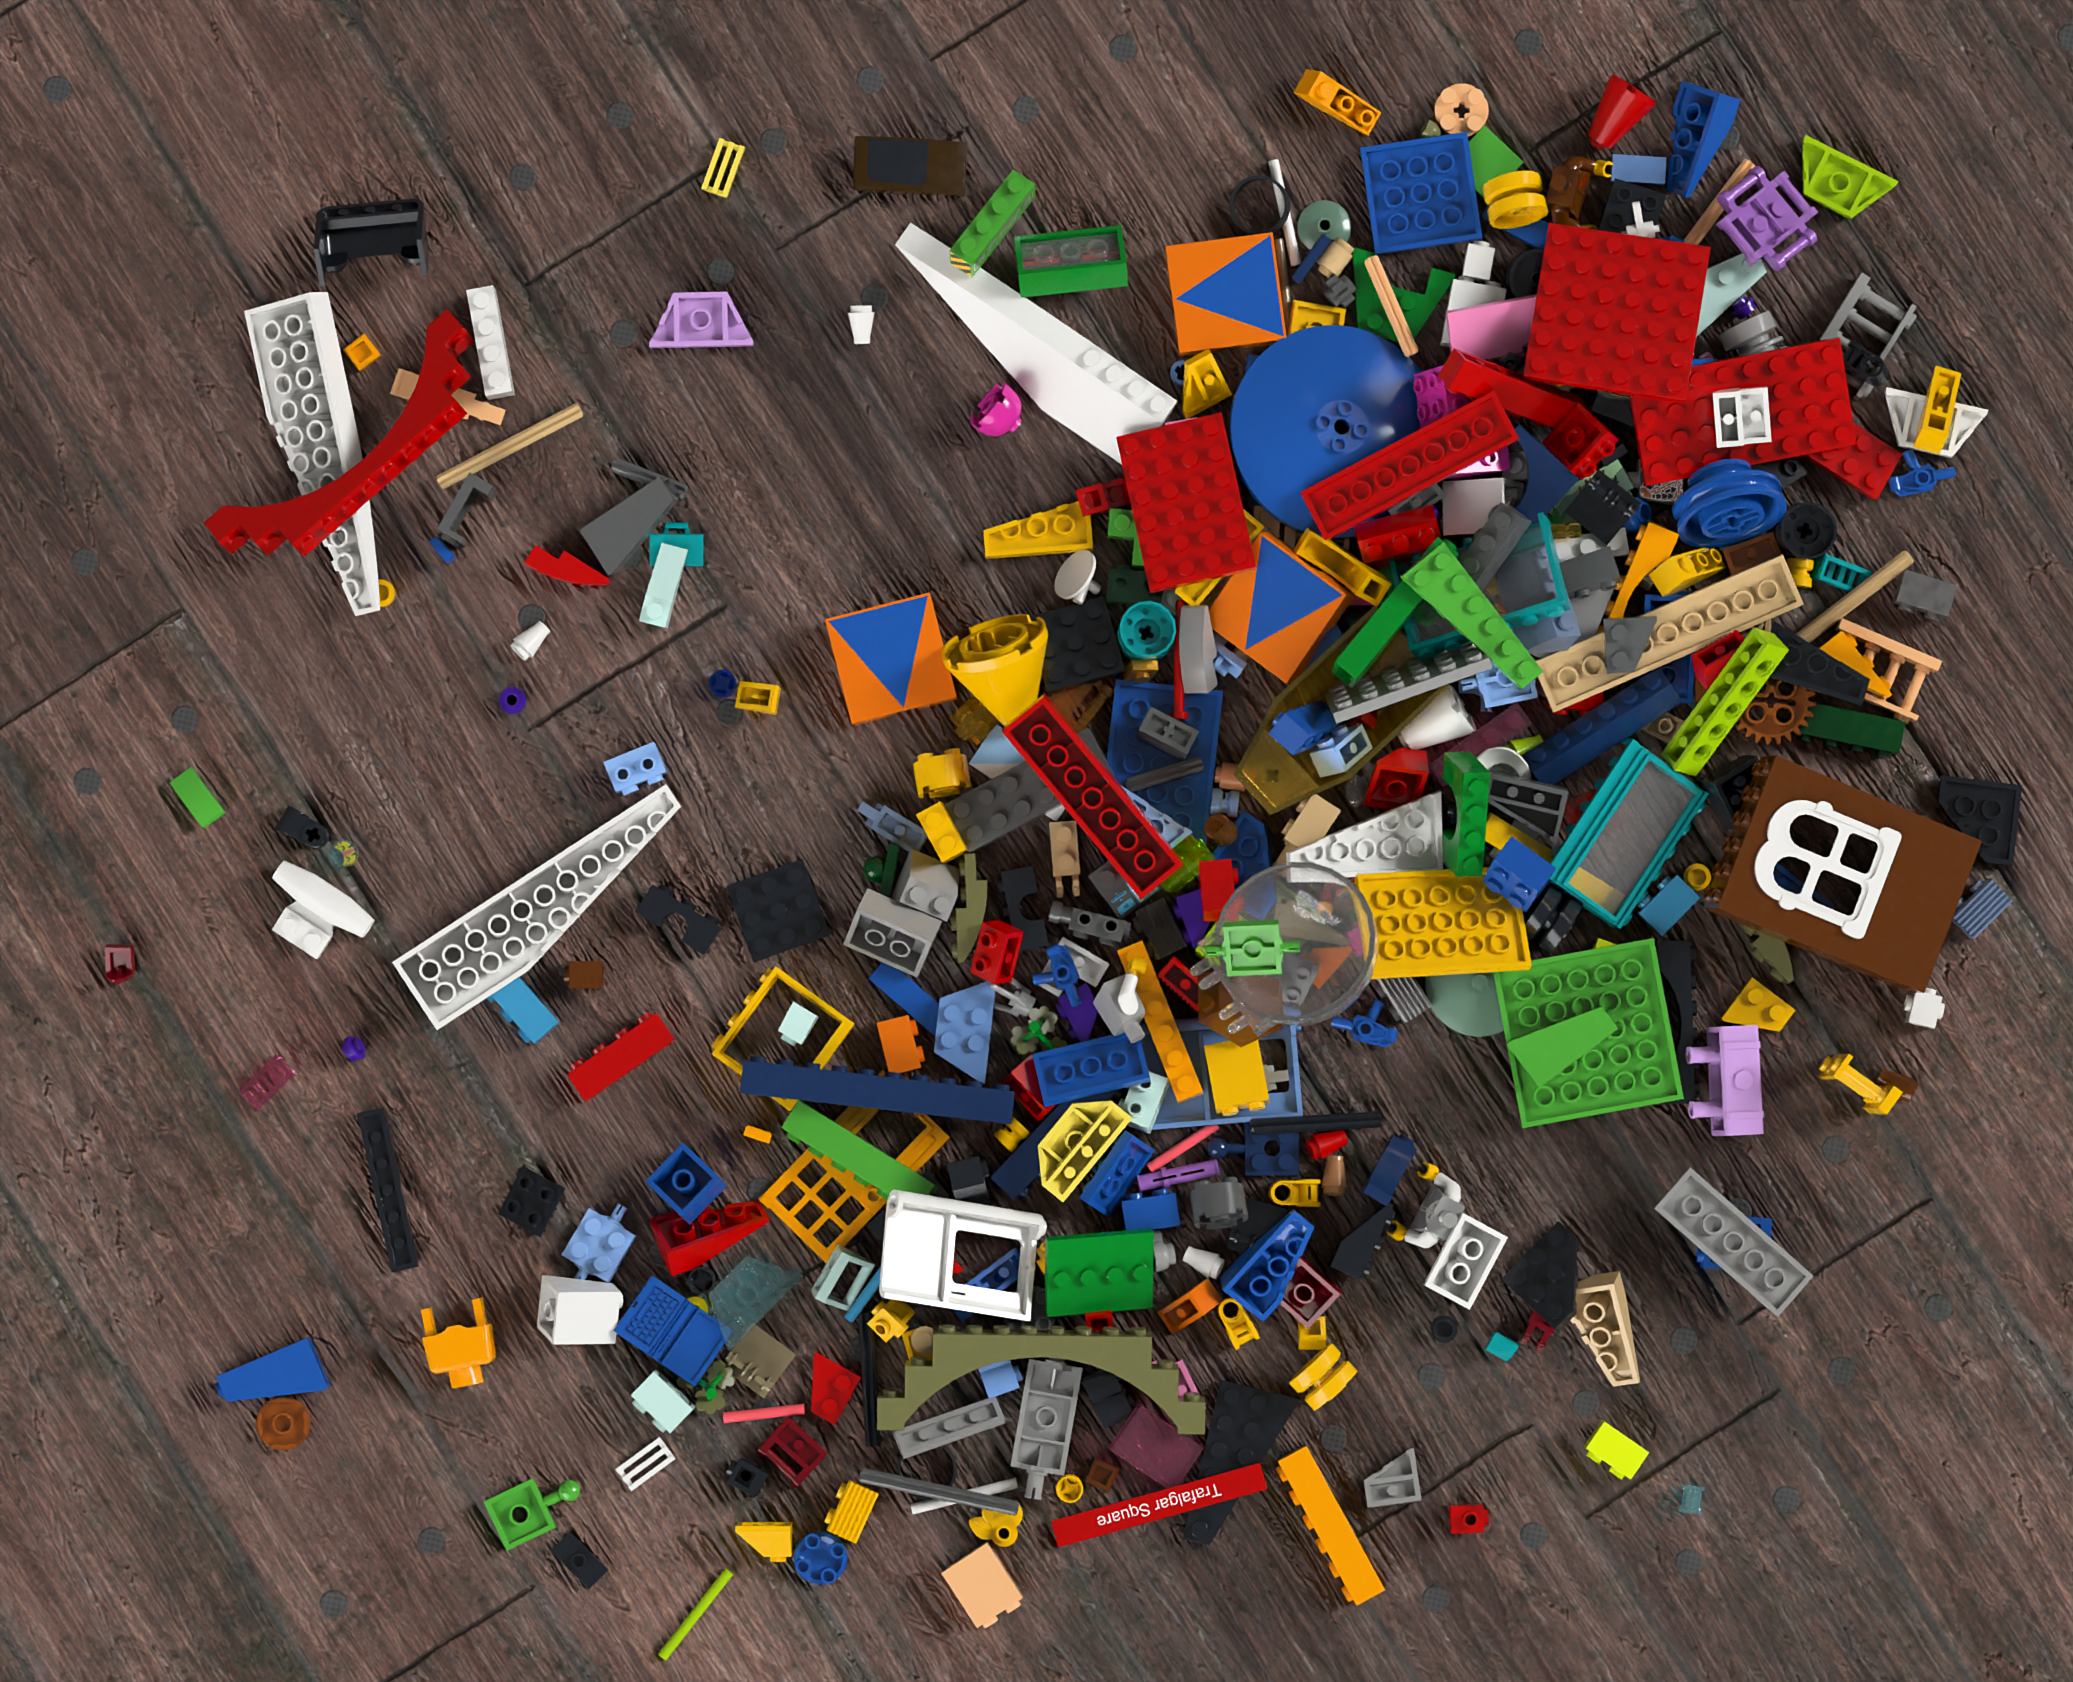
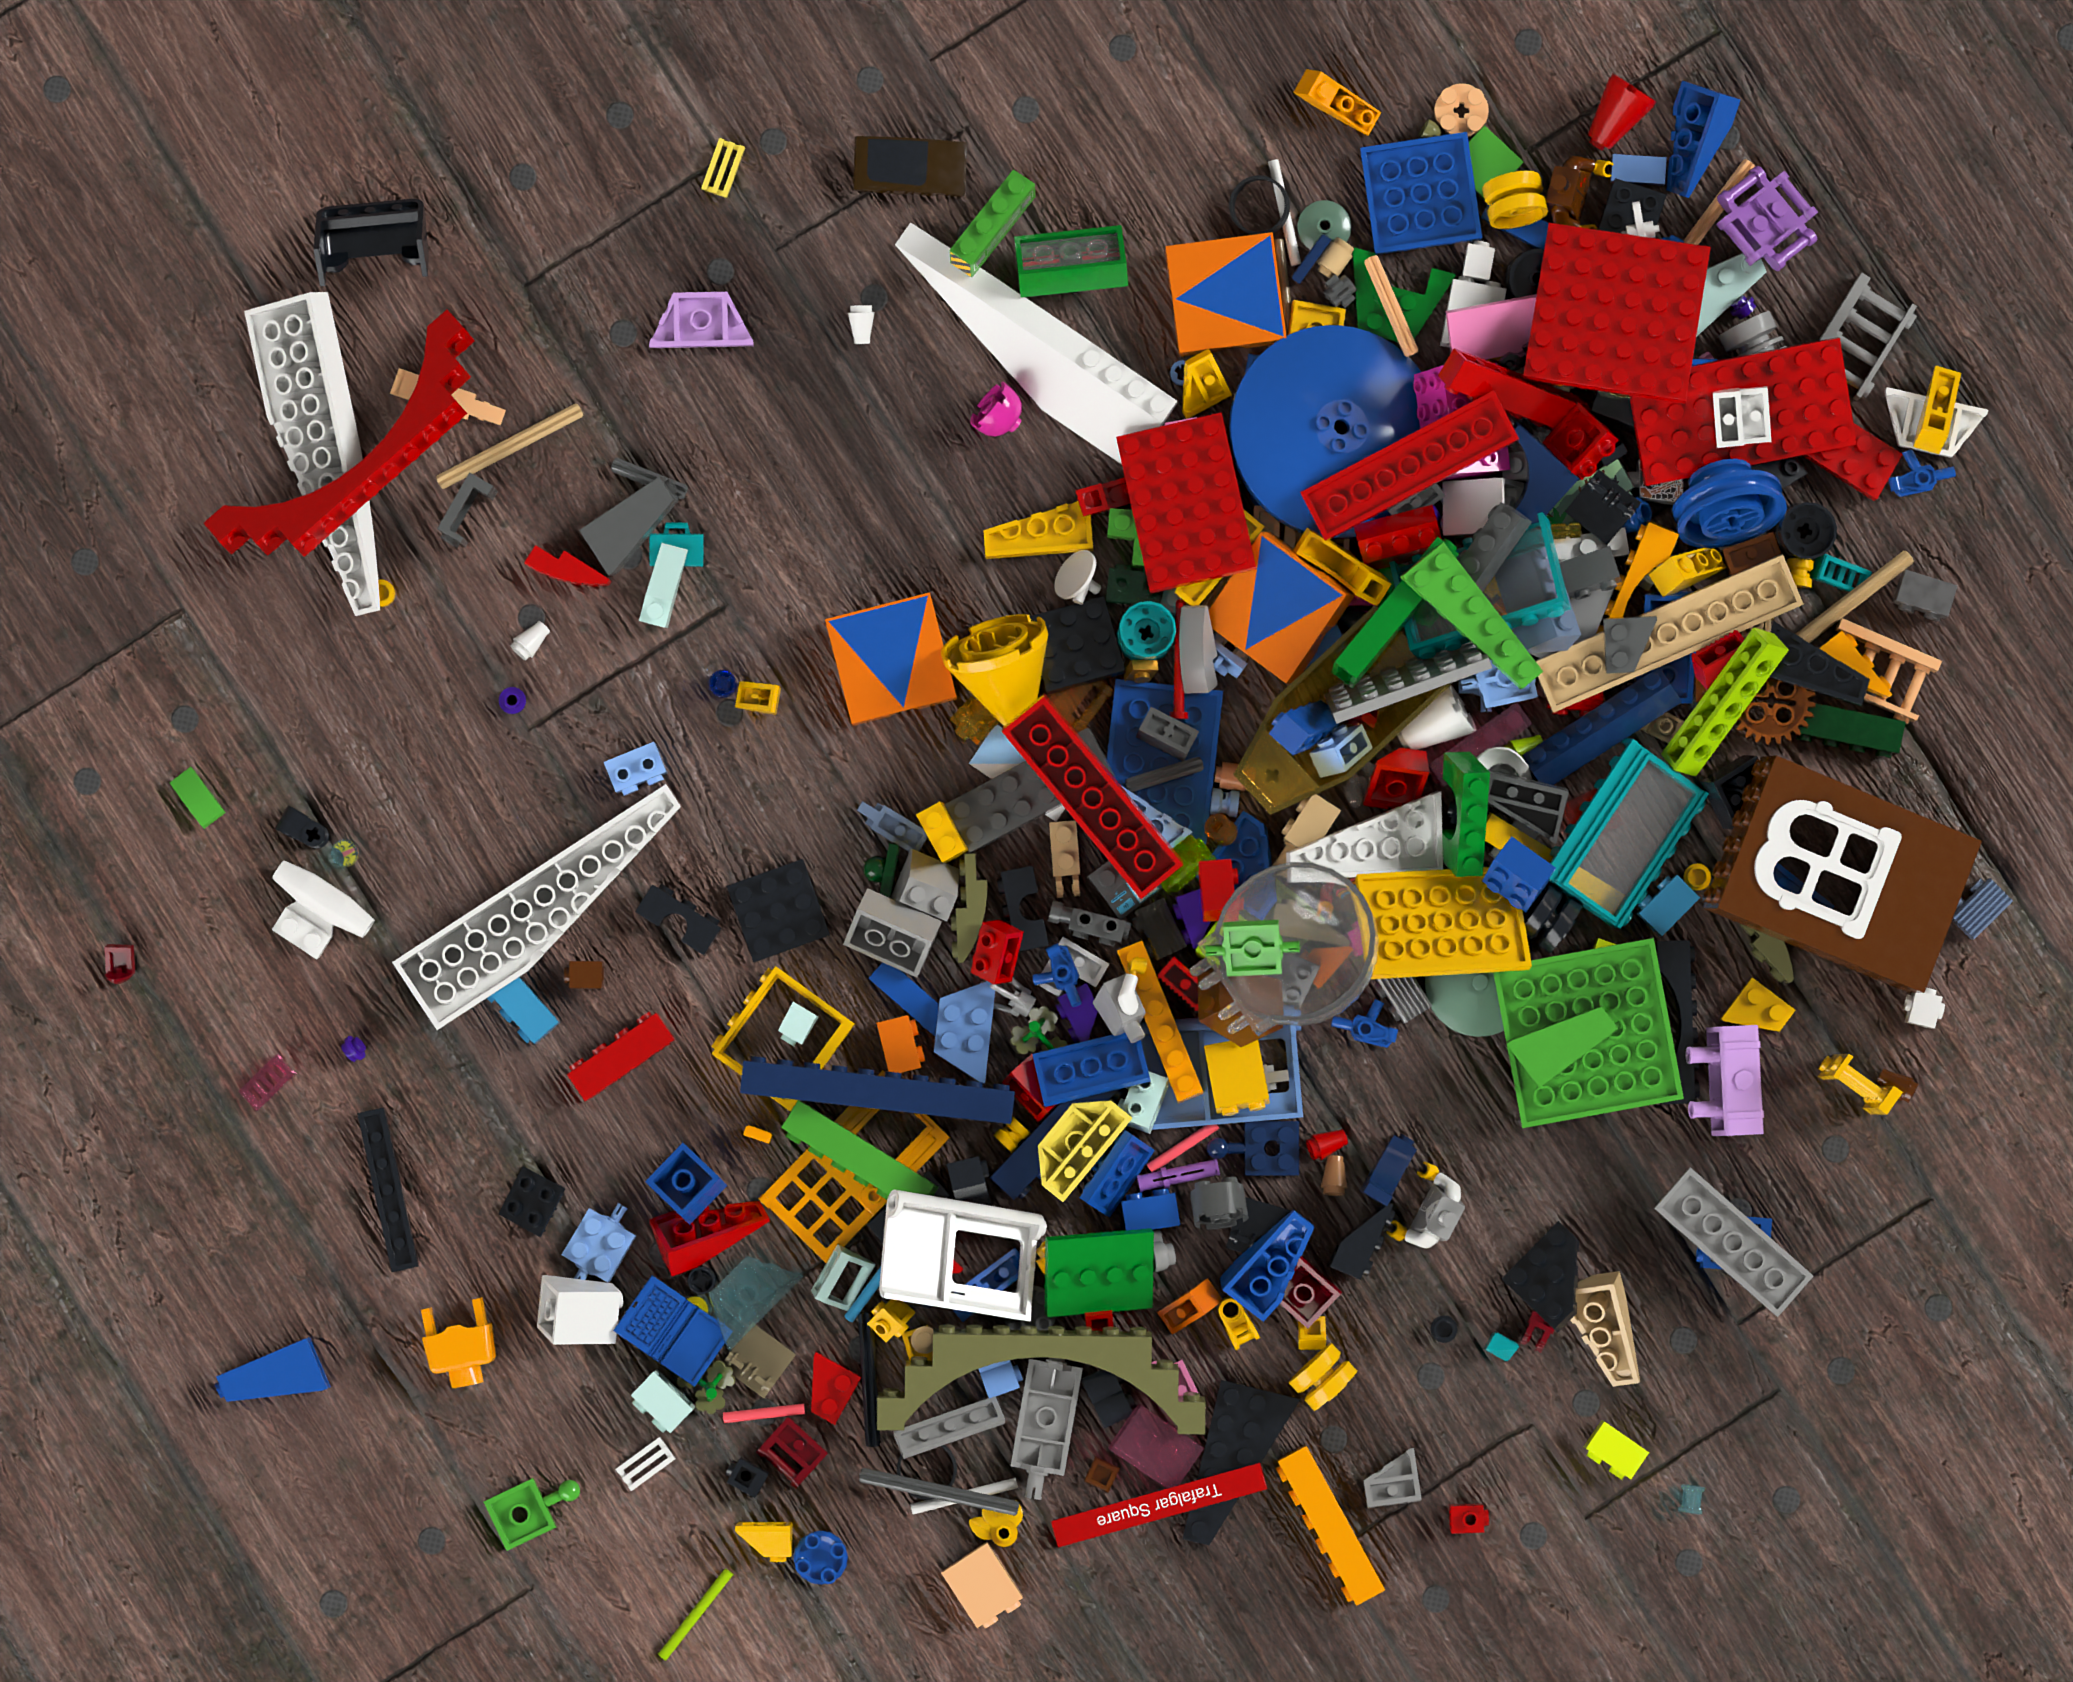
(283, 1423): dark orange tile -> none
(362, 352): light orange tile -> none
(442, 550): blue tile -> none
(490, 342): white brick -> none
(579, 1560): black plate -> none
(852, 1510): yellow brick -> none
(941, 774): yellow brick -> none
(1069, 1488): yellow wheel -> none
(1205, 1262): white cone -> none
(1297, 1192): yellow piece -> none
(1315, 1123): black axle -> none
(1465, 1261): white slope -> none
(1840, 180): lime wing -> none
(1859, 363): black piece -> none
(1984, 812): black plate -> none

